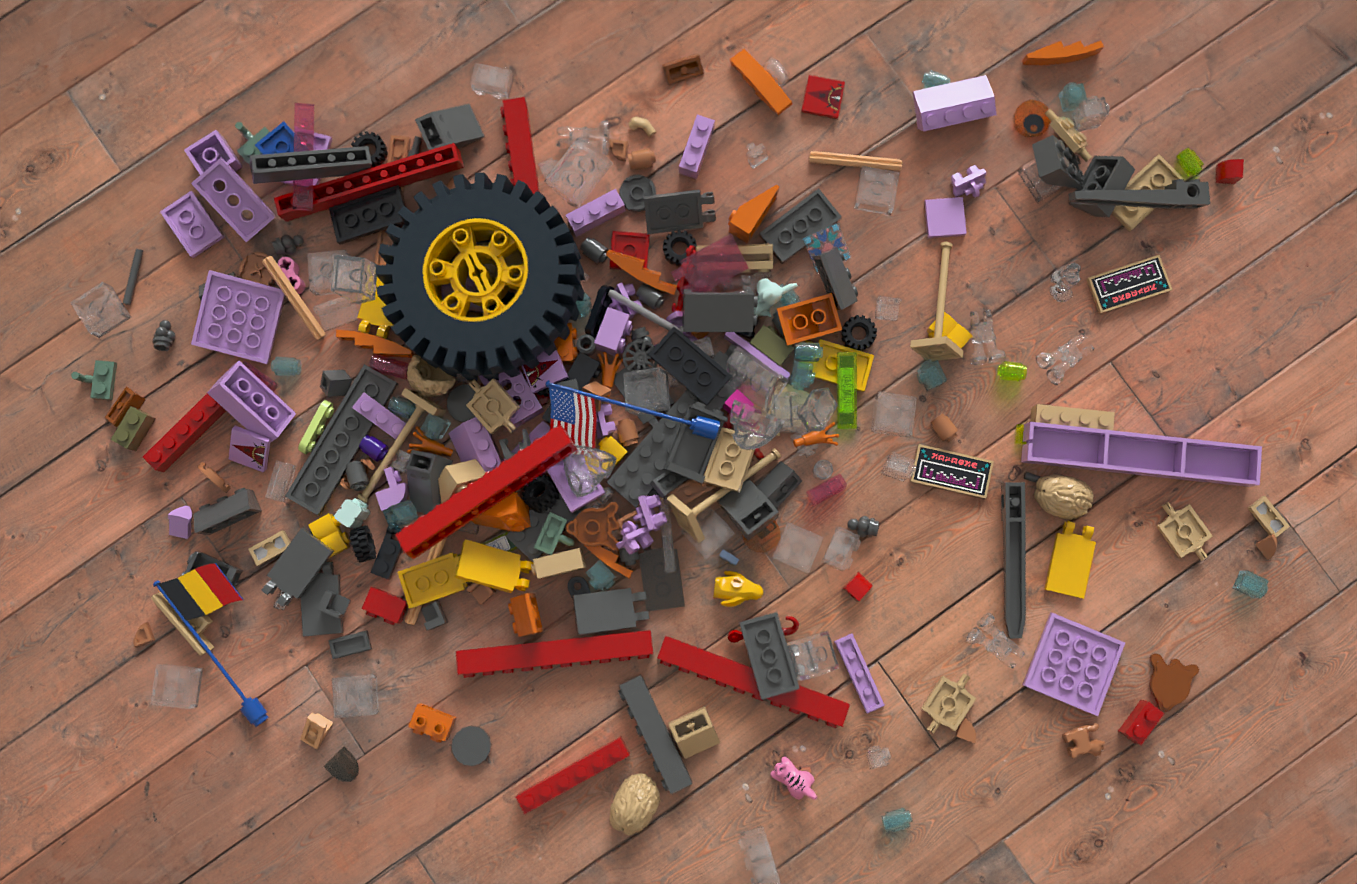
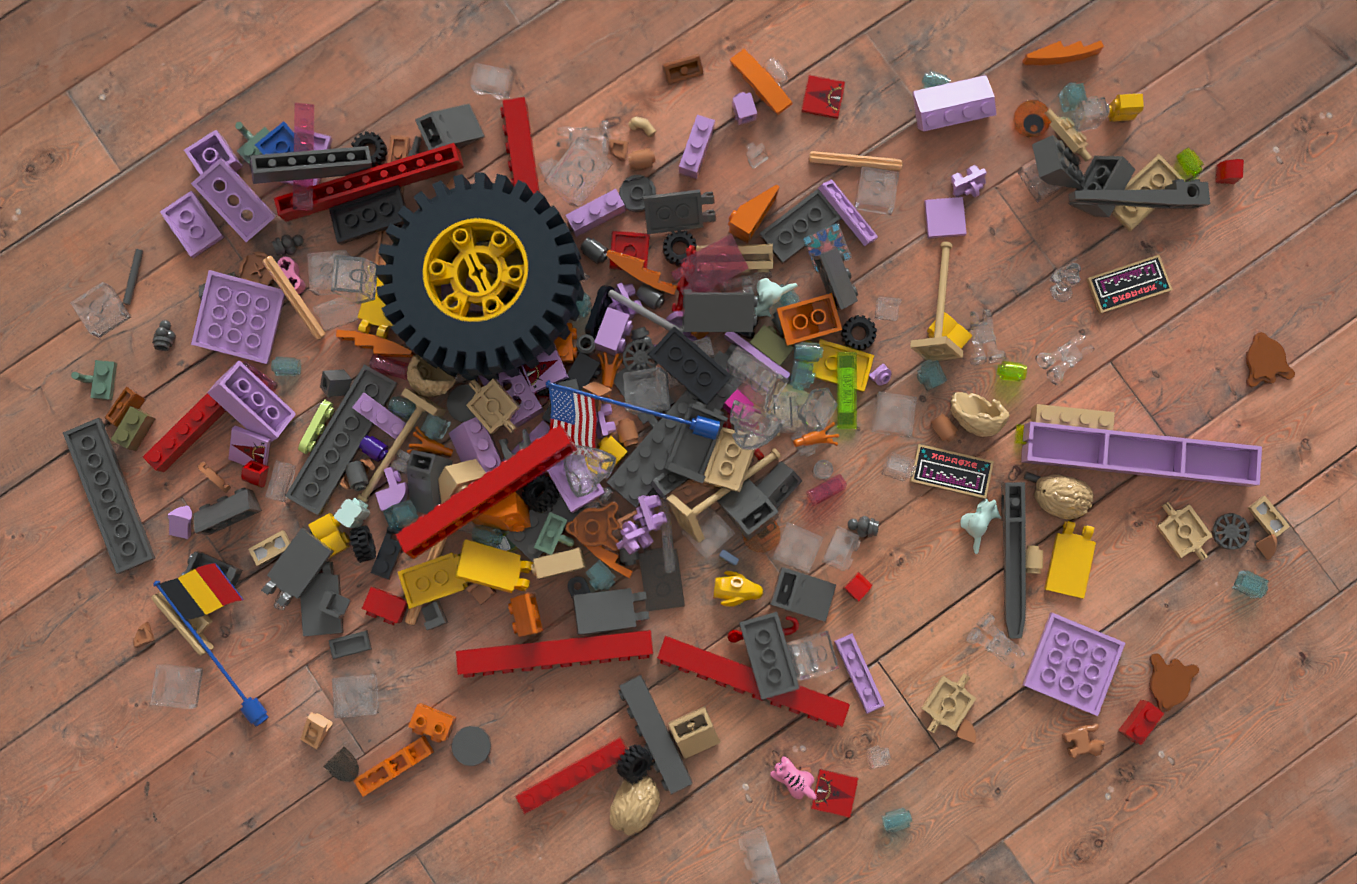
(109, 495): none -> dark grey plate
(255, 473): none -> red brick
(393, 766): none -> orange slope
(487, 535): none -> clear light blue brick
(634, 764): none -> black tyre
(744, 108): none -> lavender brick
(803, 594): none -> dark grey slope
(834, 793): none -> red tile
(848, 212): none -> lavender tile
(881, 375): none -> lavender plate
(978, 414): none -> tan hair
(978, 522): none -> light aqua animal
(1034, 559): none -> tan brick
(1126, 107): none -> yellow brick
(1231, 531): none -> dark grey wheel
(1266, 360): none -> dark orange tile

